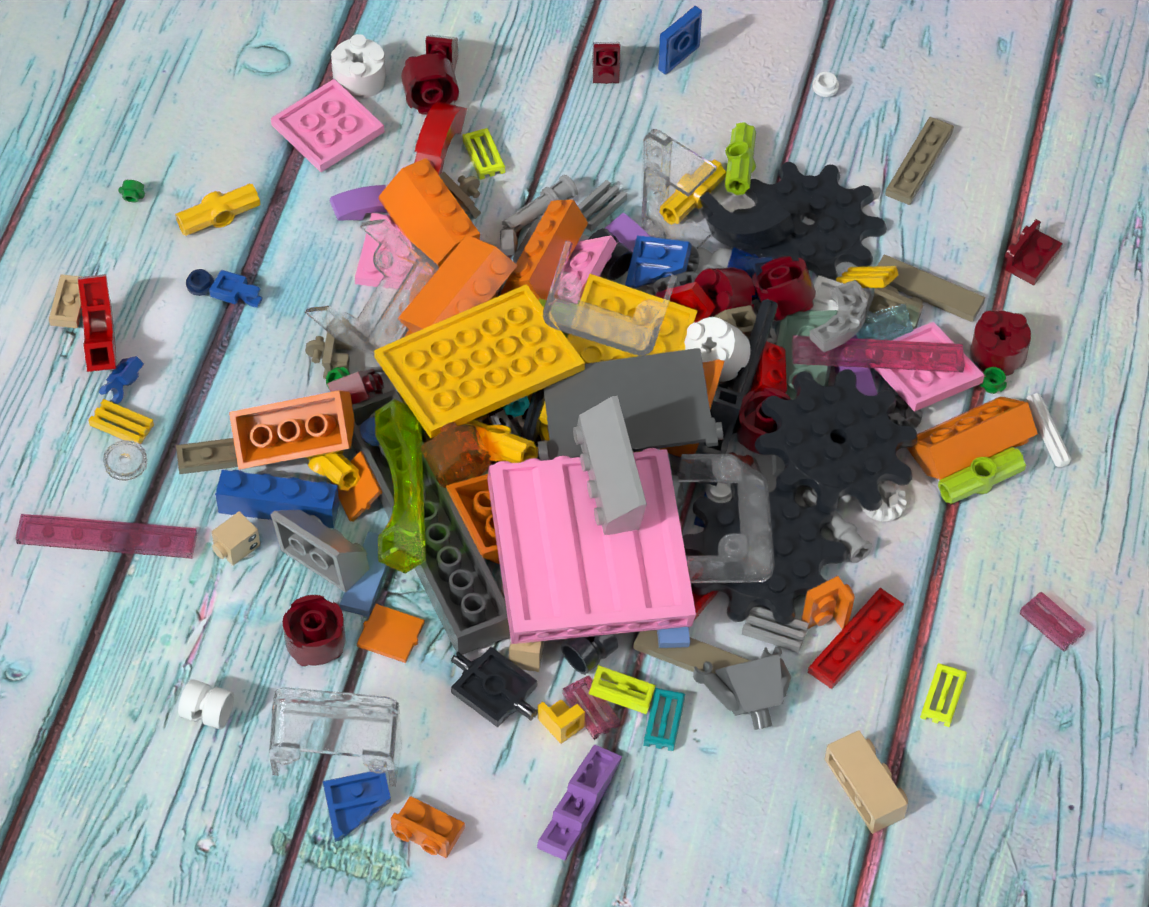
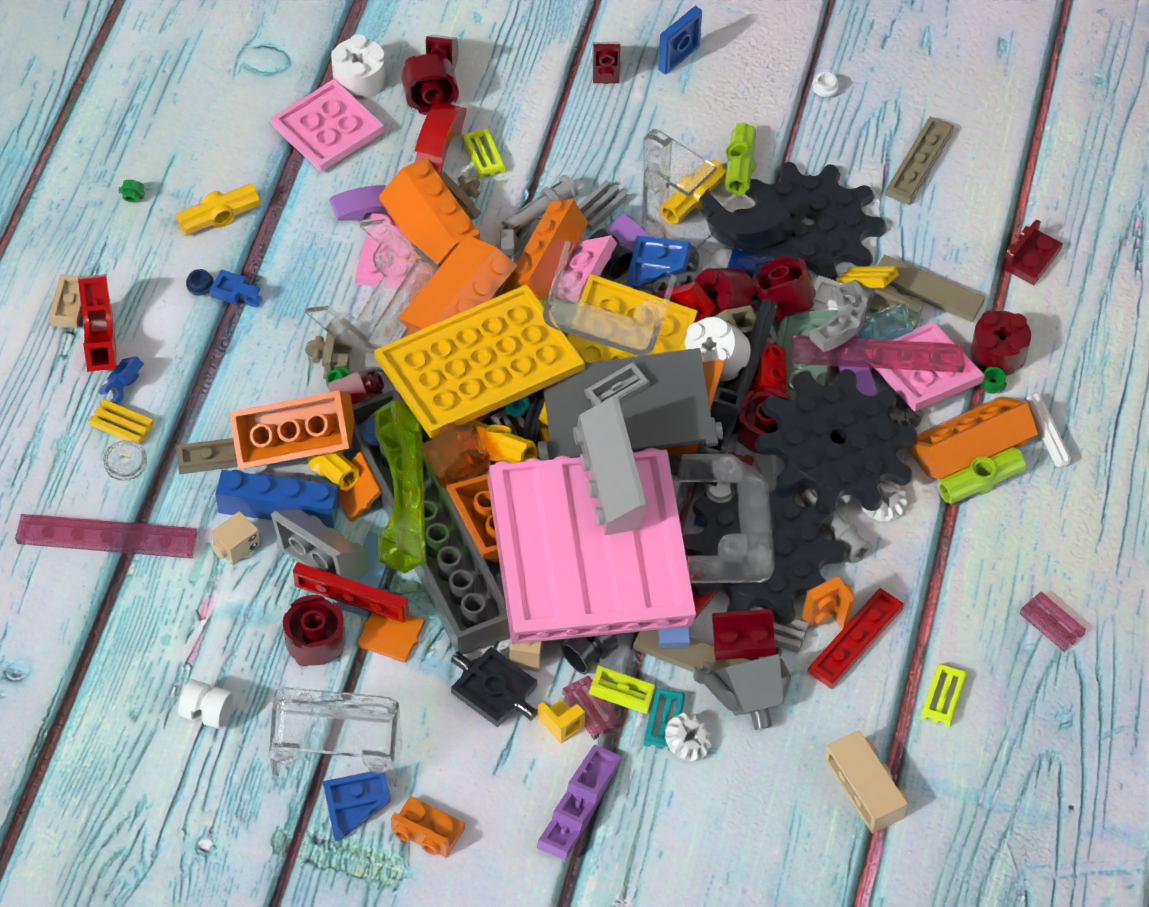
(351, 592): none -> red tile
(624, 390): none -> light grey tile
(677, 730): none -> white gear
(743, 634): none -> dark red bracket

